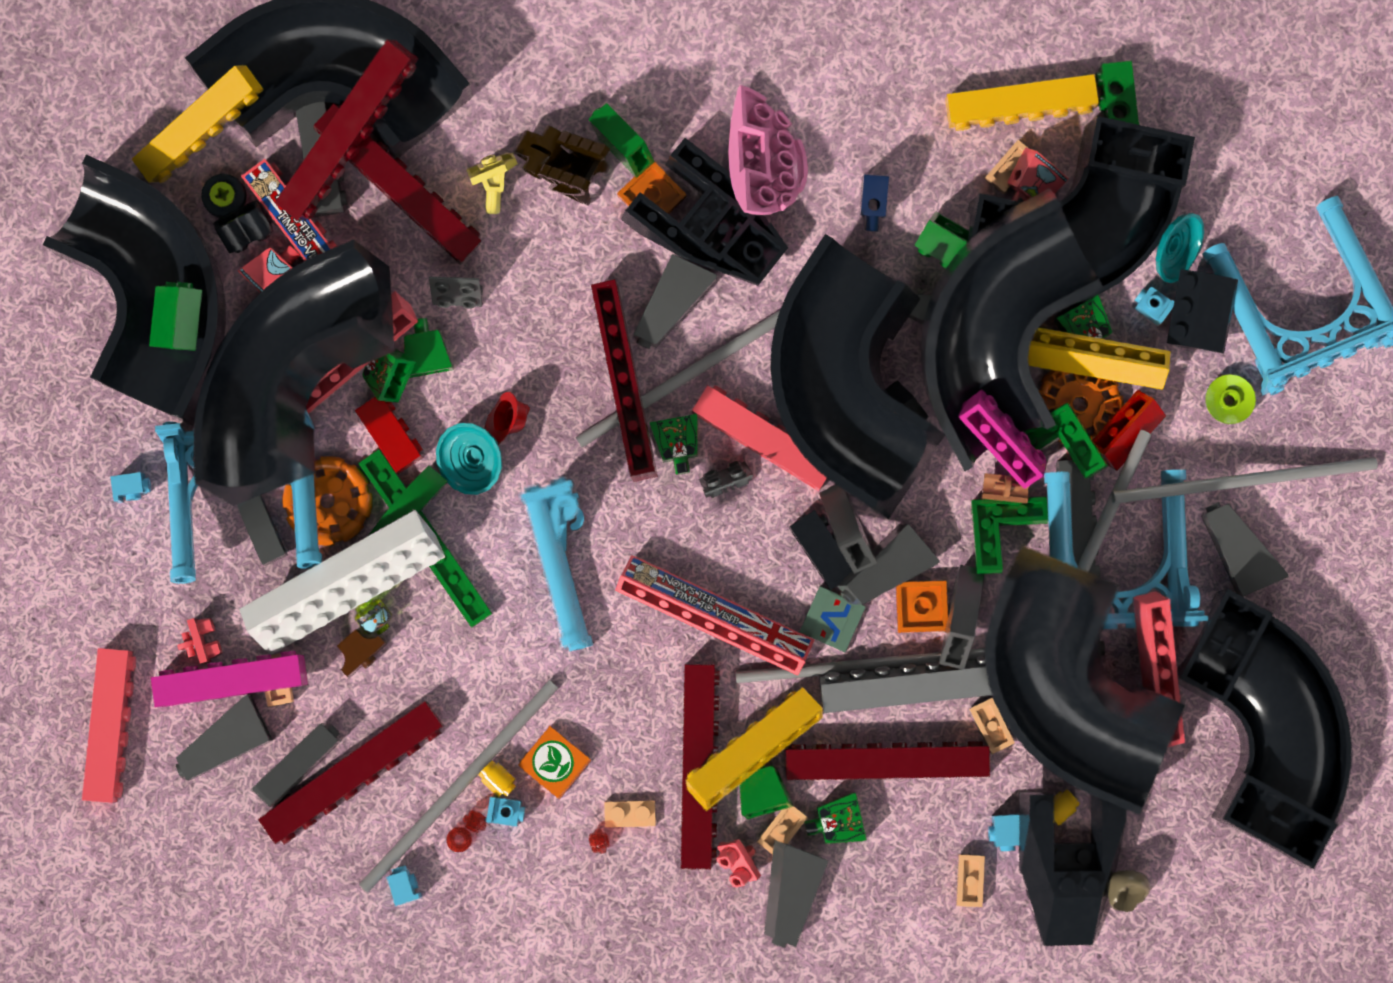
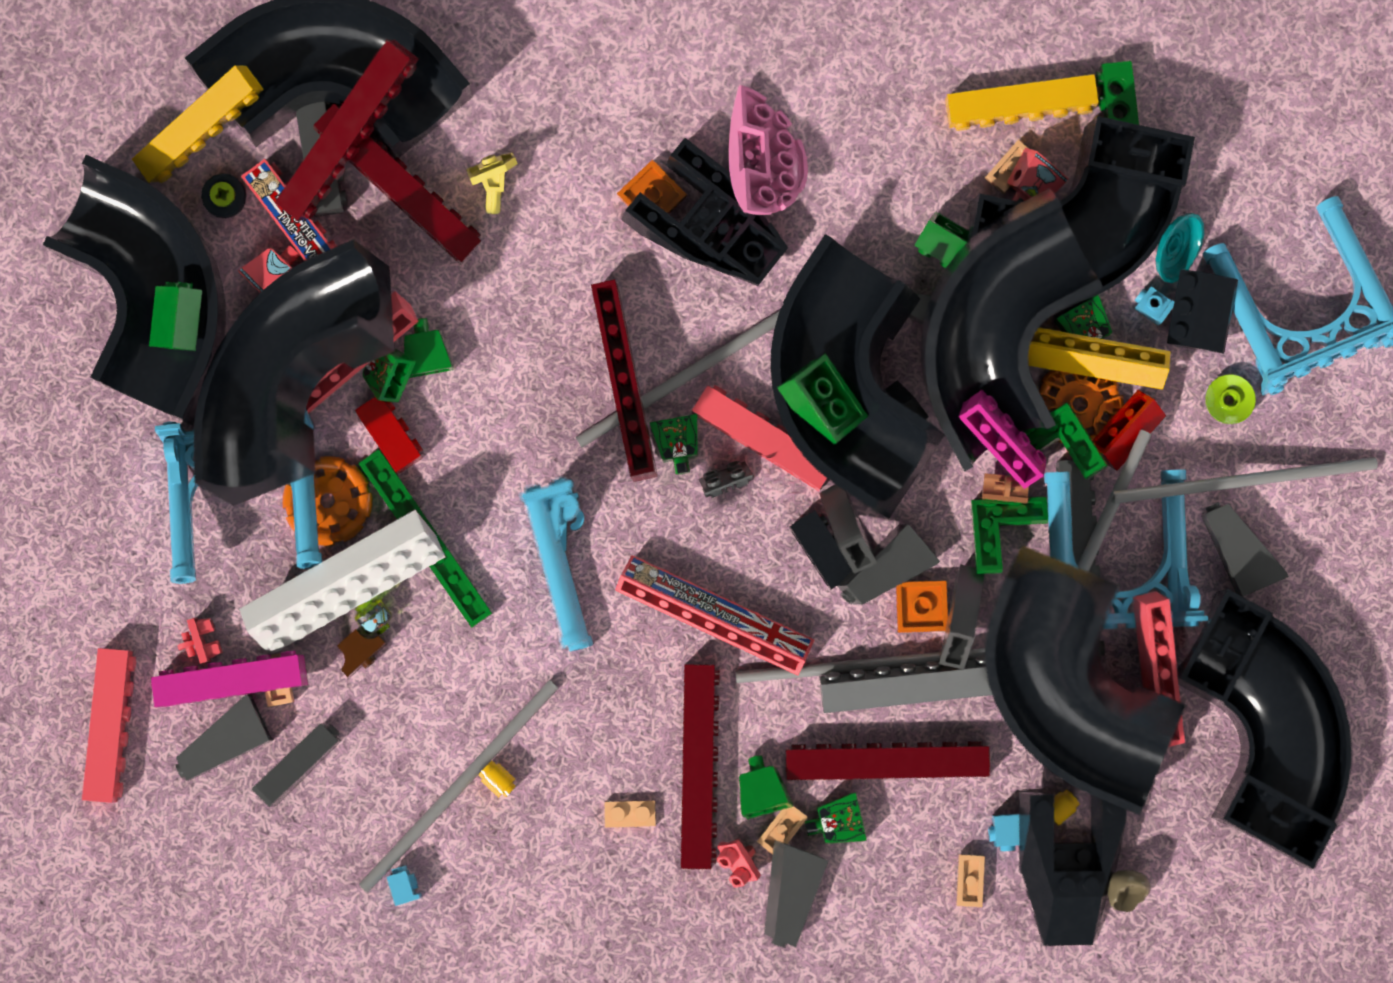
(129, 486): medium azure brick -> none
(243, 227): black brick -> none
(262, 530): dark grey slope -> none
(350, 773): dark red brick -> none
(414, 497): green slope -> none
(451, 839): clear red plate -> none
(456, 292): dark grey hinge -> none
(469, 458): teal hat -> none
(475, 821): clear red plate -> none
(497, 804): medium azure brick -> none
(506, 417): red piece -> none
(554, 762): slope -> none
(566, 171): dark brown piece -> none
(599, 841): clear red plate -> none
(621, 139): green brick -> none
(674, 297): dark grey slope -> none
(754, 748): yellow brick -> none
(823, 399): none -> green slope
(832, 619): sand green tile -> none
(874, 188): dark blue torso -> none
(991, 726): light nougat plate -> none

